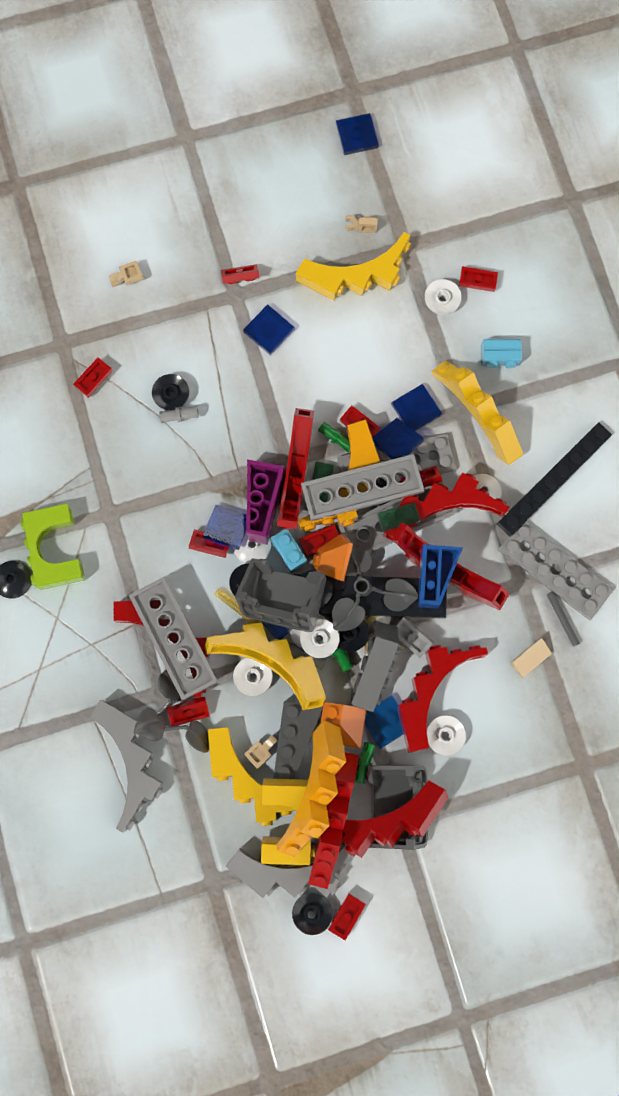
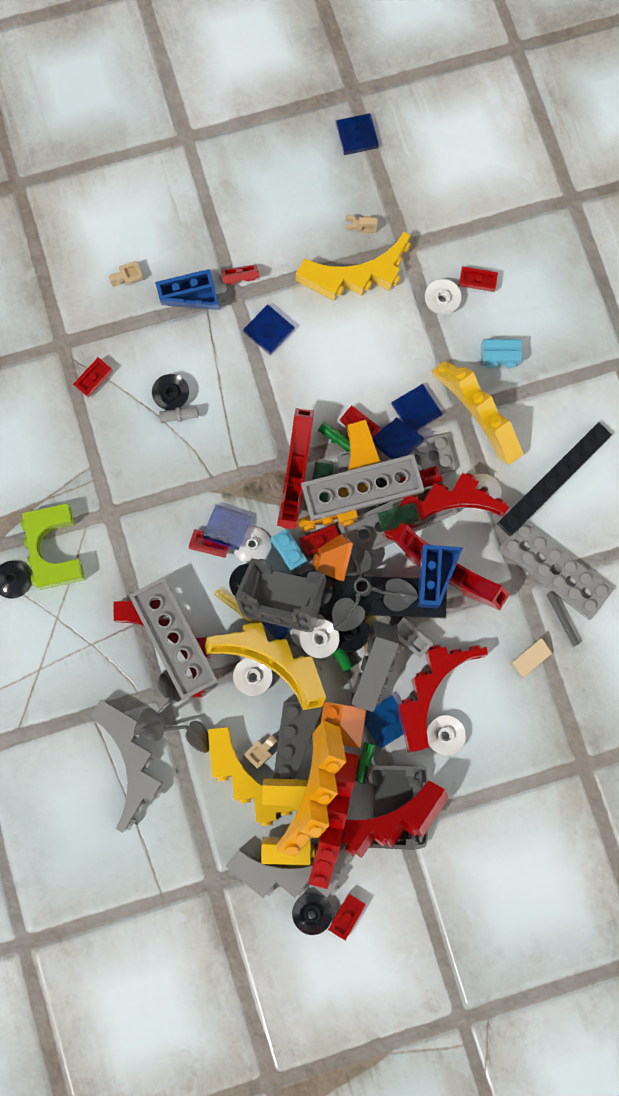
(188, 711): red plate -> none
(189, 290): none -> blue wedge
(263, 495): magenta wedge -> none

